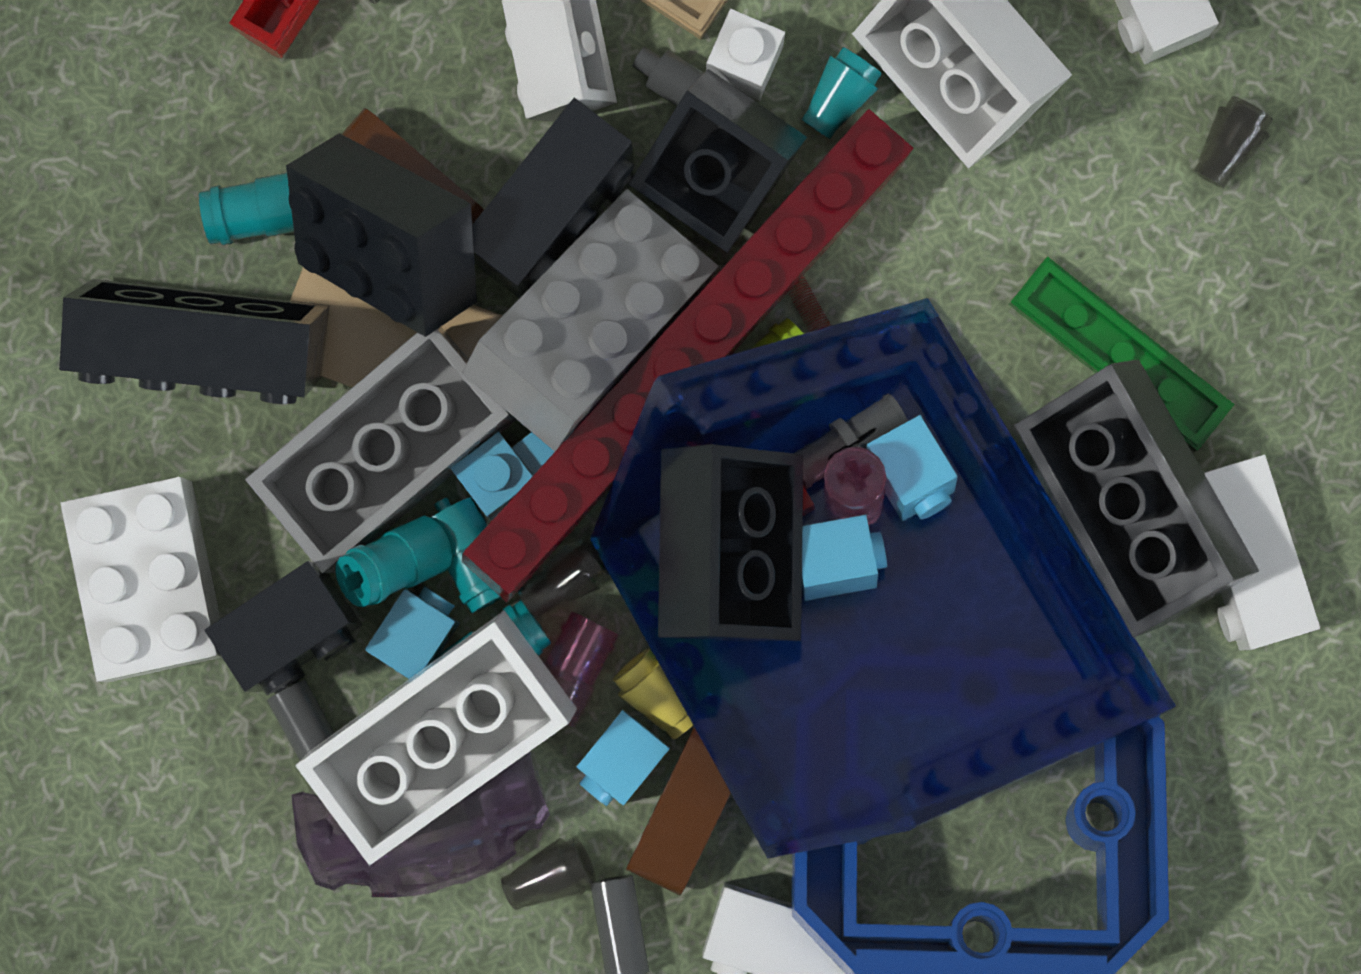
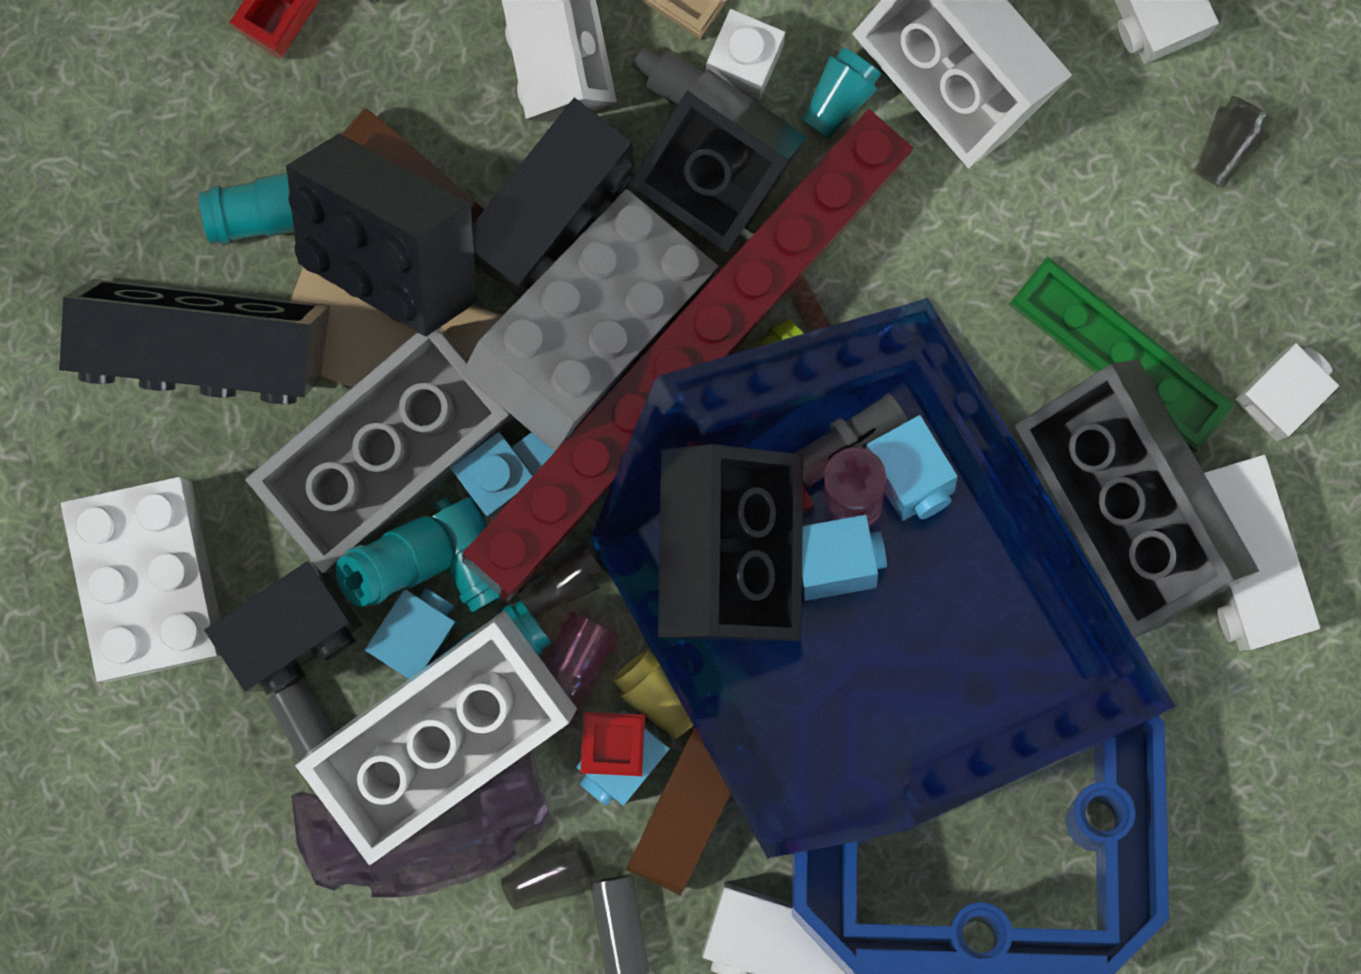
(612, 743): none -> red tile
(1288, 391): none -> white brick

